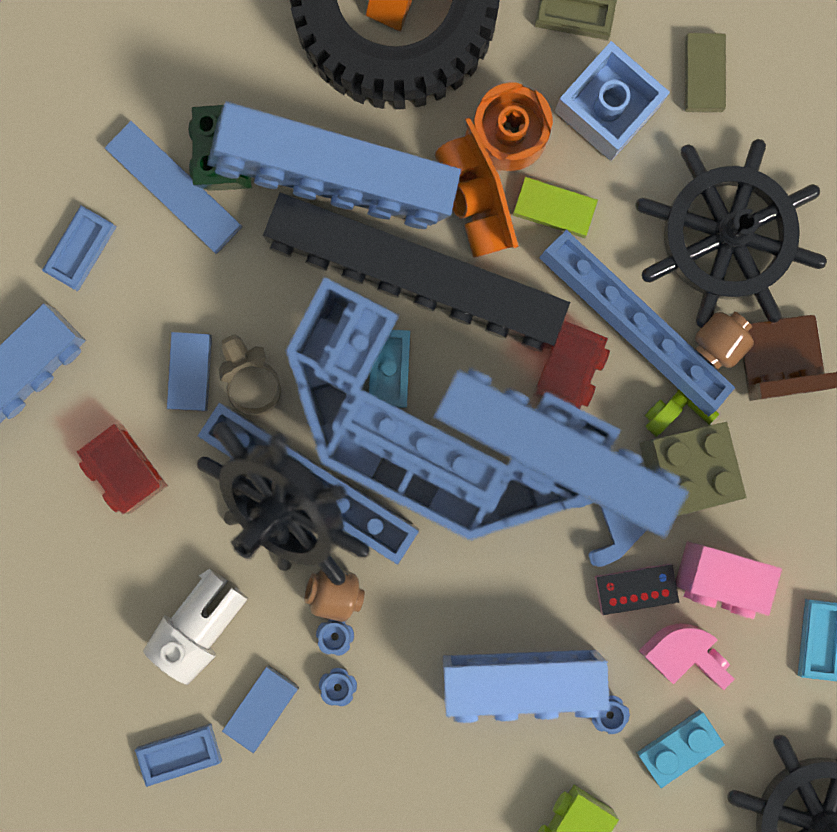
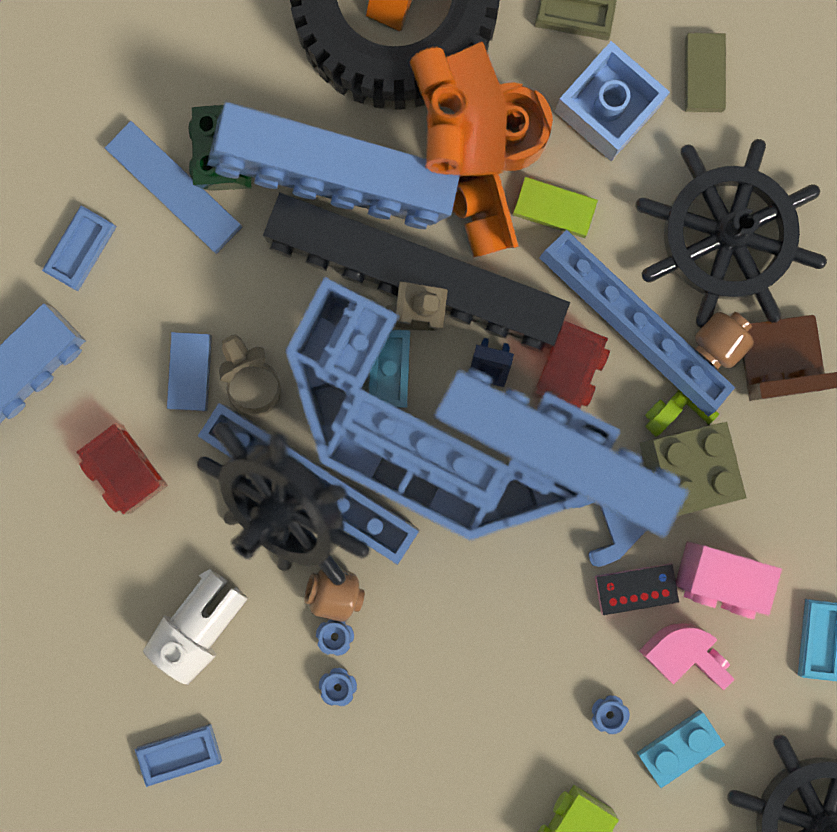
(260, 709): medium blue tile -> none
(419, 307): none -> dark tan piece
(476, 134): none -> orange panel
(492, 362): none -> dark blue tile
(525, 685): light blue brick -> none

